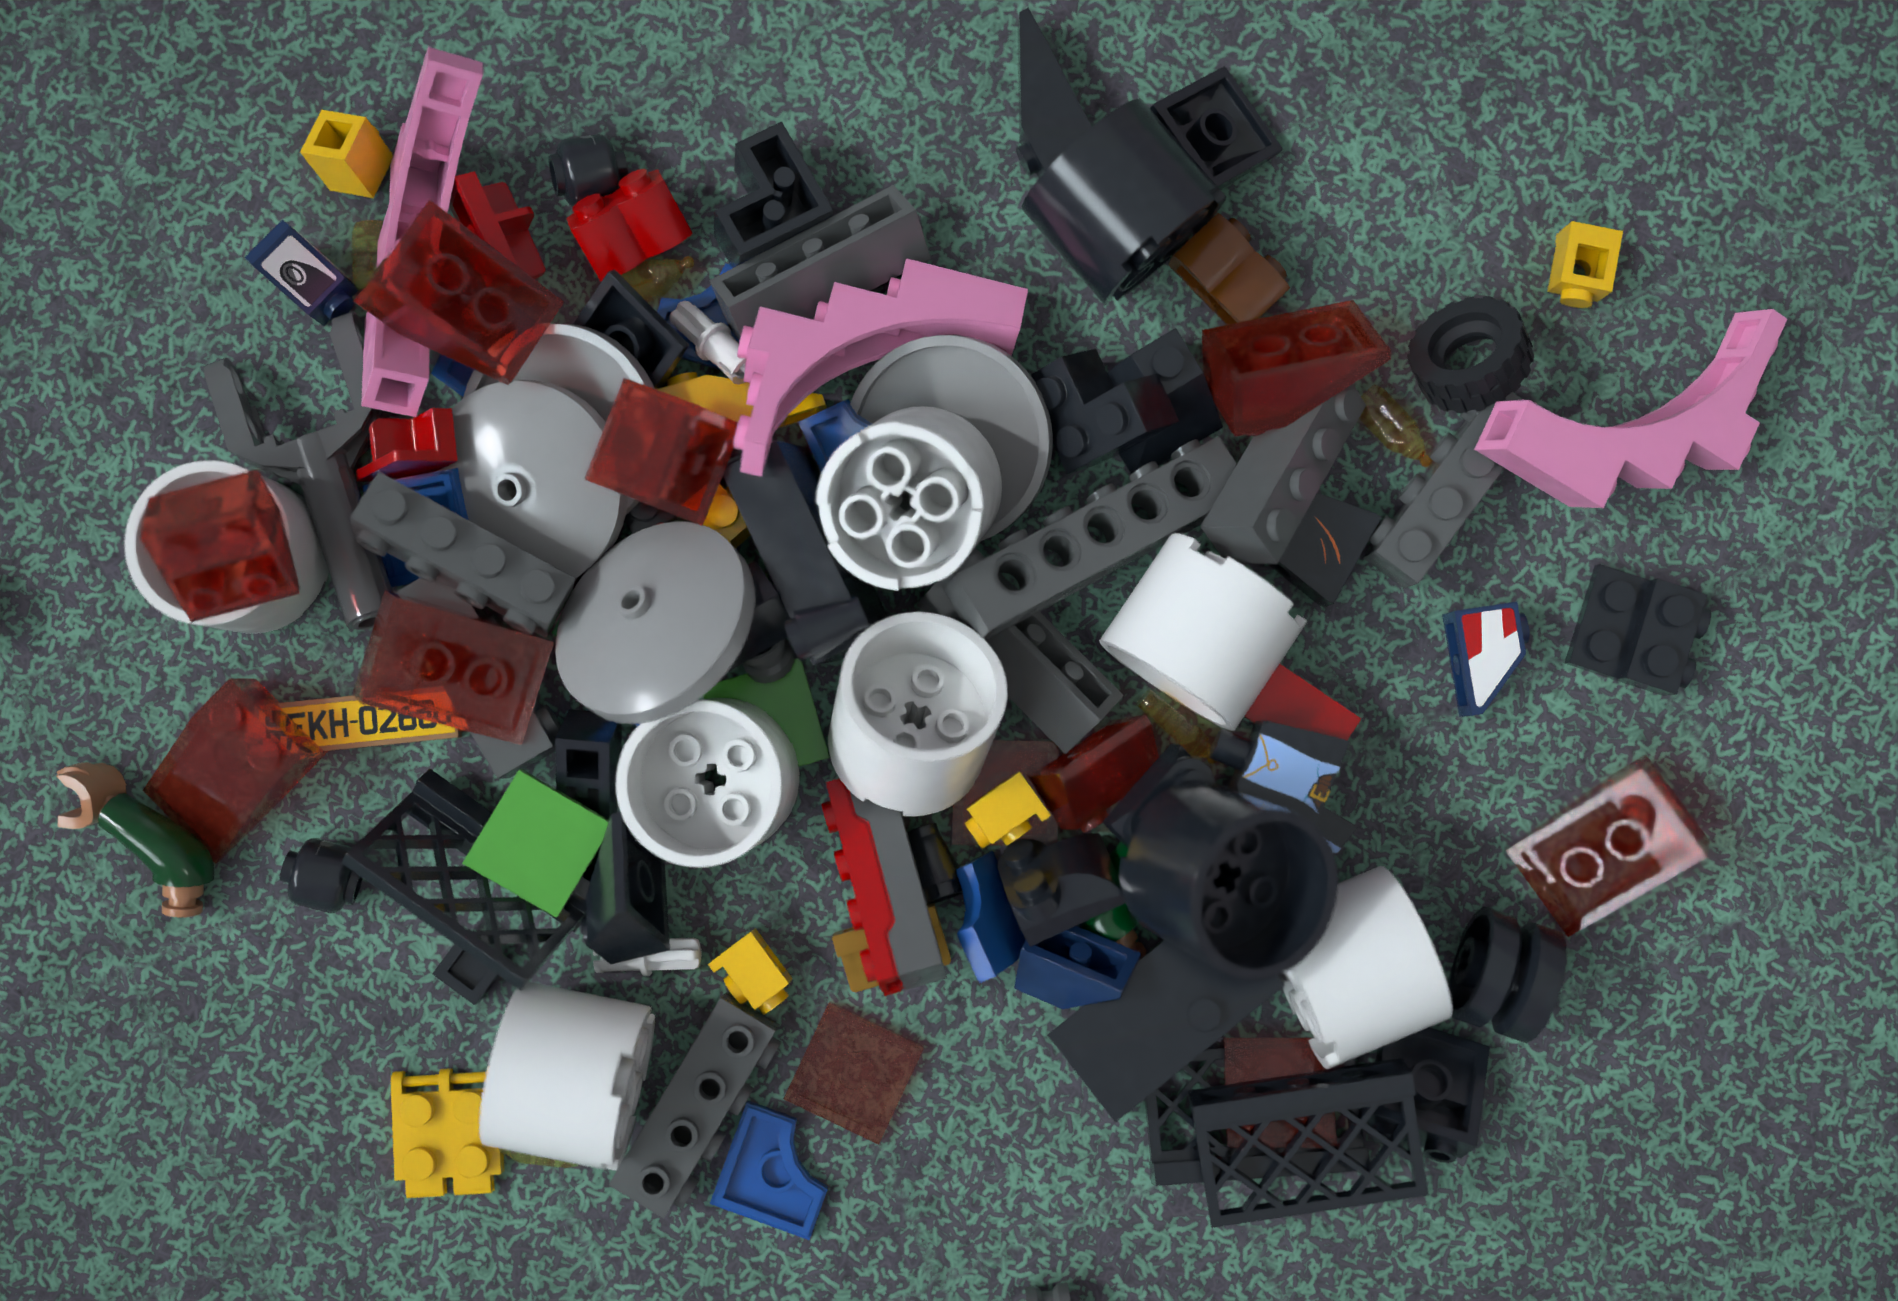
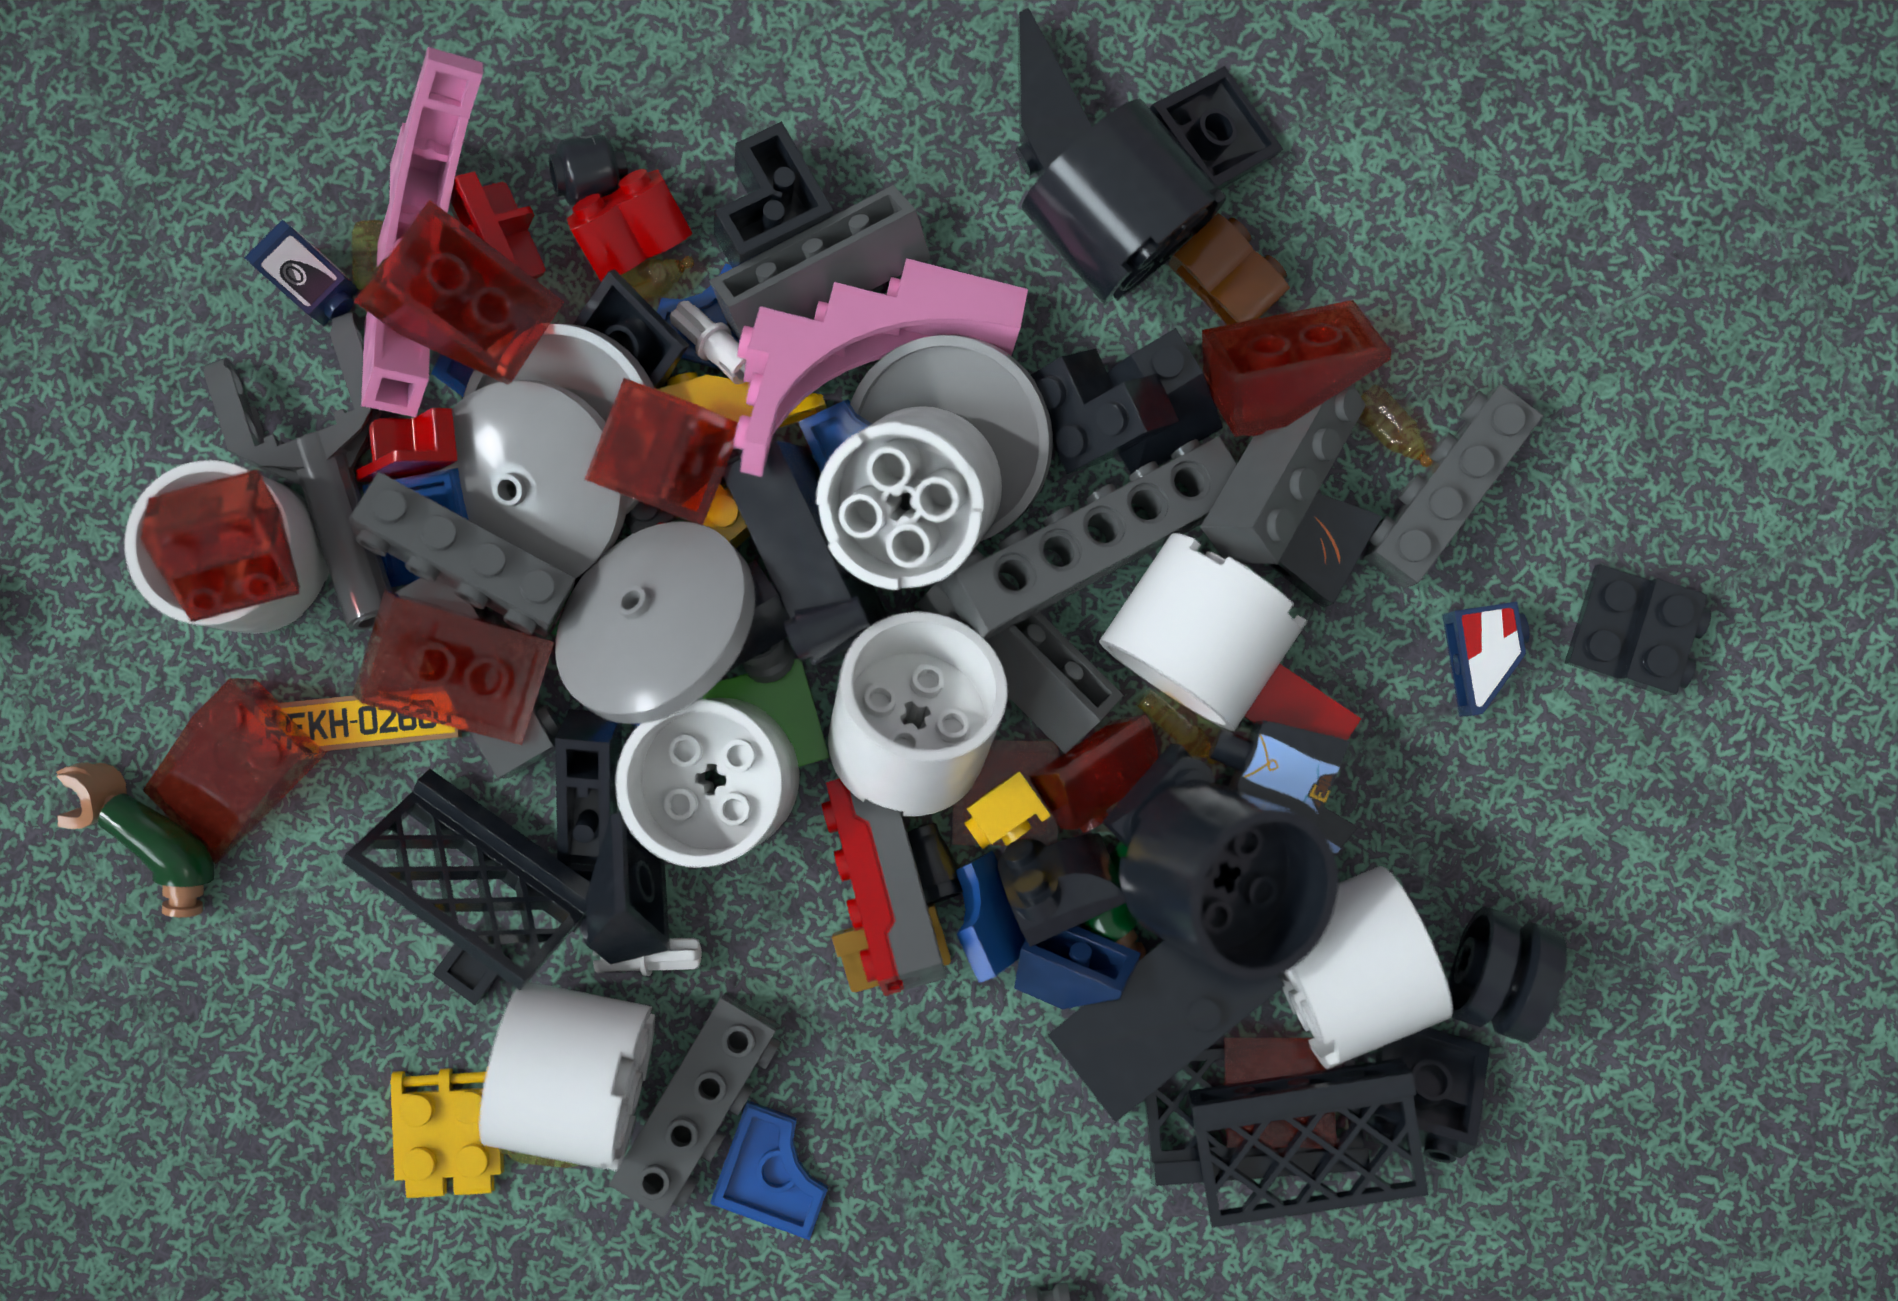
(318, 876): black head -> none
(347, 153): yellow brick -> none
(538, 843): bright green tile -> none
(753, 972): yellow brick -> none
(854, 1072): clear red tile -> none
(1484, 382): black tyre -> none
(1593, 249): yellow brick -> none
(1609, 846): clear red slope -> none
(1699, 425): bright pink arch -> none

